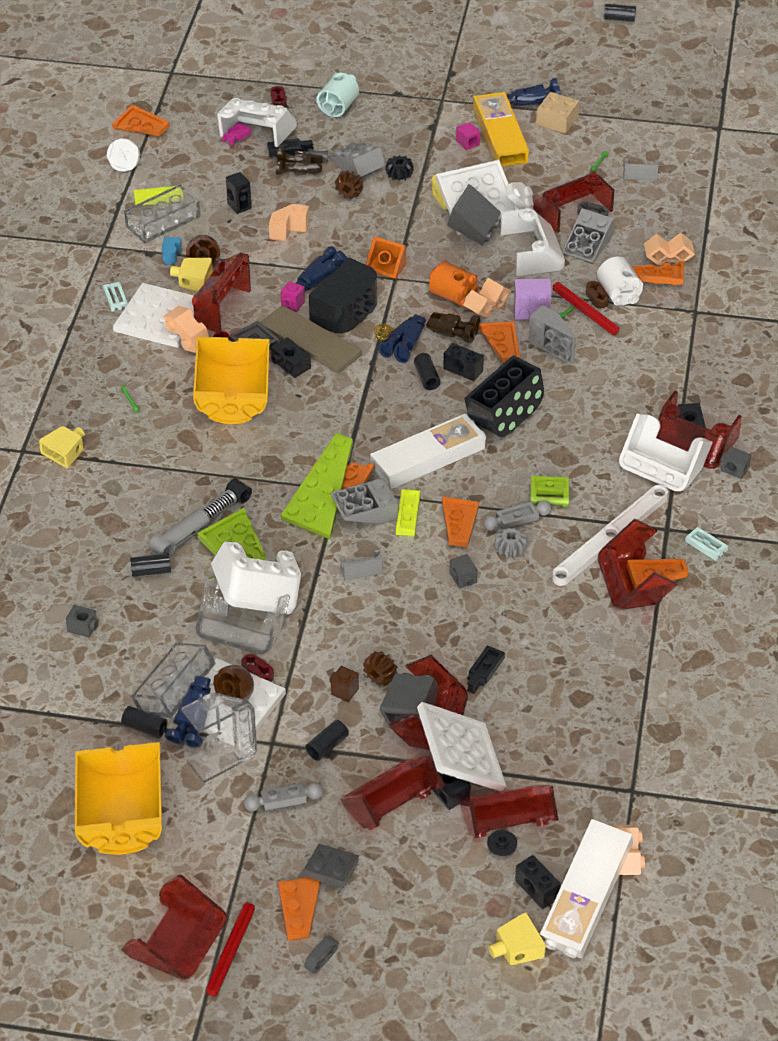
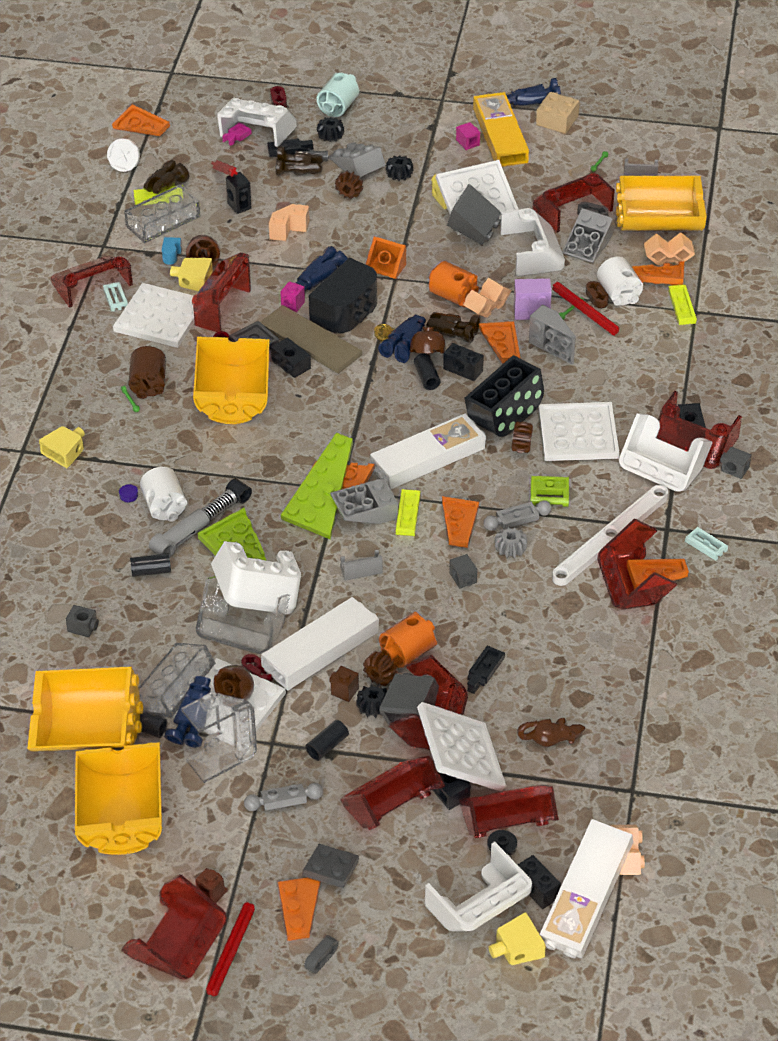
(68, 279): none -> clear red windscreen
(85, 709): none -> yellow cylinder
(128, 493): none -> dark purple tile
(147, 372): none -> reddish brown cylinder
(163, 493): none -> white cylinder
(166, 177): none -> dark brown piece
(182, 323): light nougat brick -> none
(213, 882): none -> copper brick
(224, 168): none -> red axle
(320, 643): none -> white brick
(330, 129): none -> black gear
(370, 700): none -> black gear
(408, 639): none -> orange cylinder
(427, 341): none -> reddish brown cylinder
(506, 887): none -> white windscreen
(520, 195): white plate -> none
(522, 437): none -> reddish brown gear
(550, 733): none -> reddish brown animal
(578, 431): none -> white plate
(620, 12): black pin -> none
(660, 203): none -> yellow cylinder
(682, 304): none -> neon yellow tile

